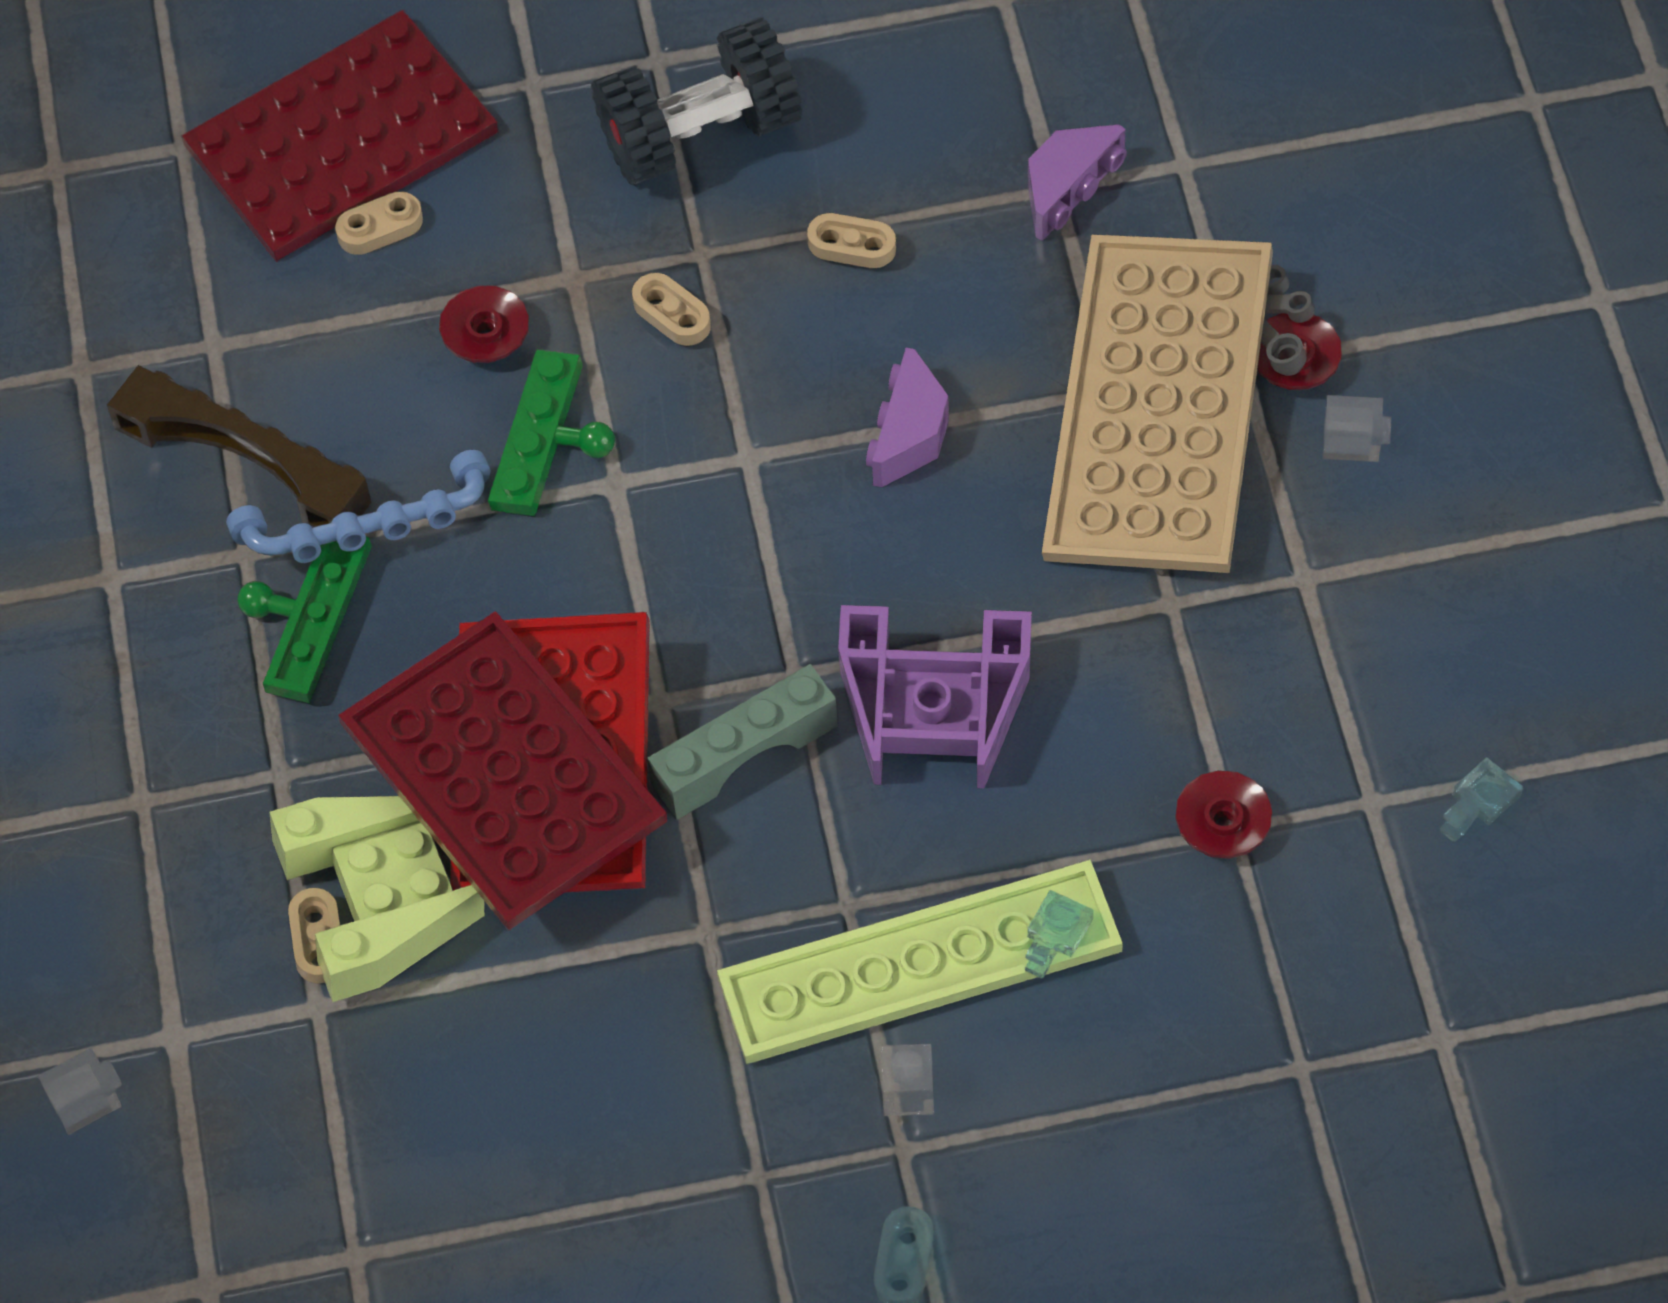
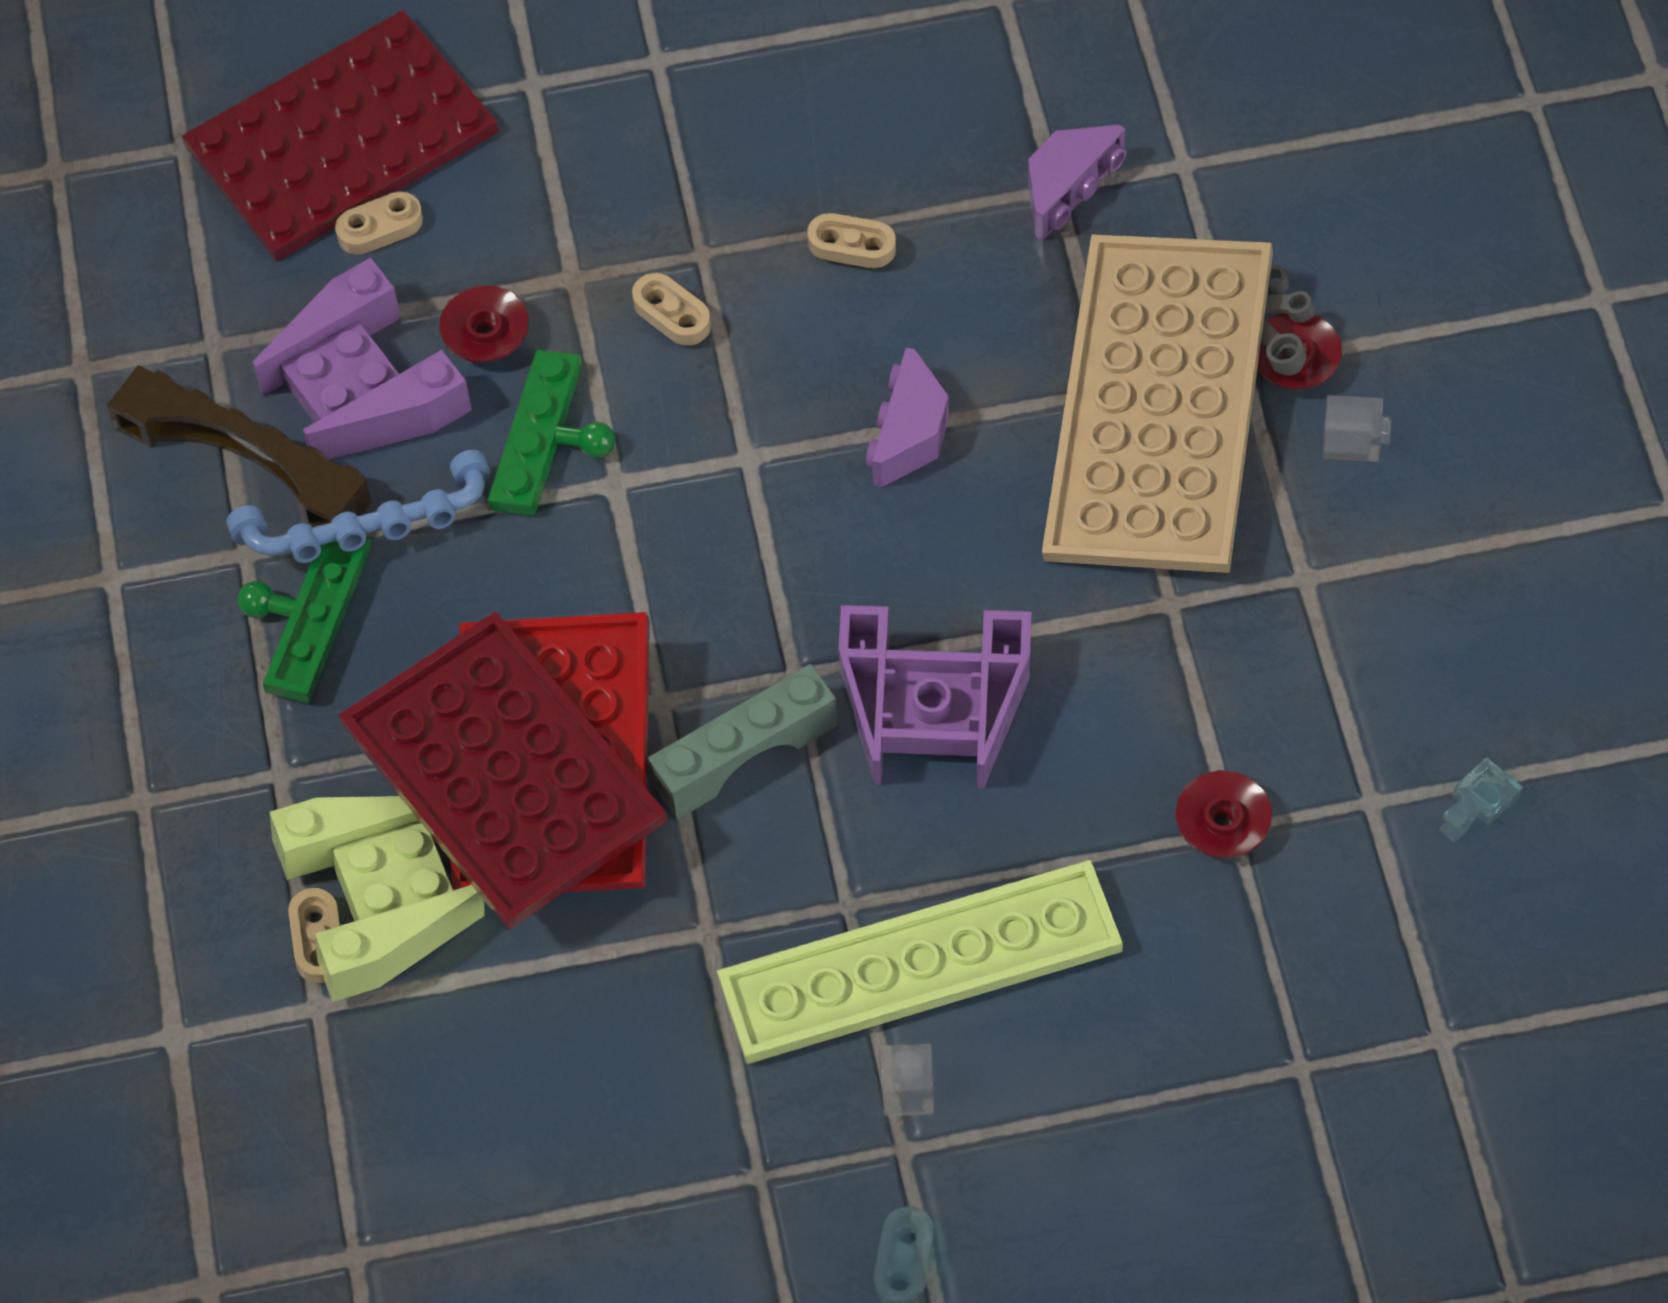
(81, 1090): clear brick -> none
(348, 380): none -> medium lavender wedge
(754, 87): black plate -> none
(1055, 928): clear light blue plate -> none

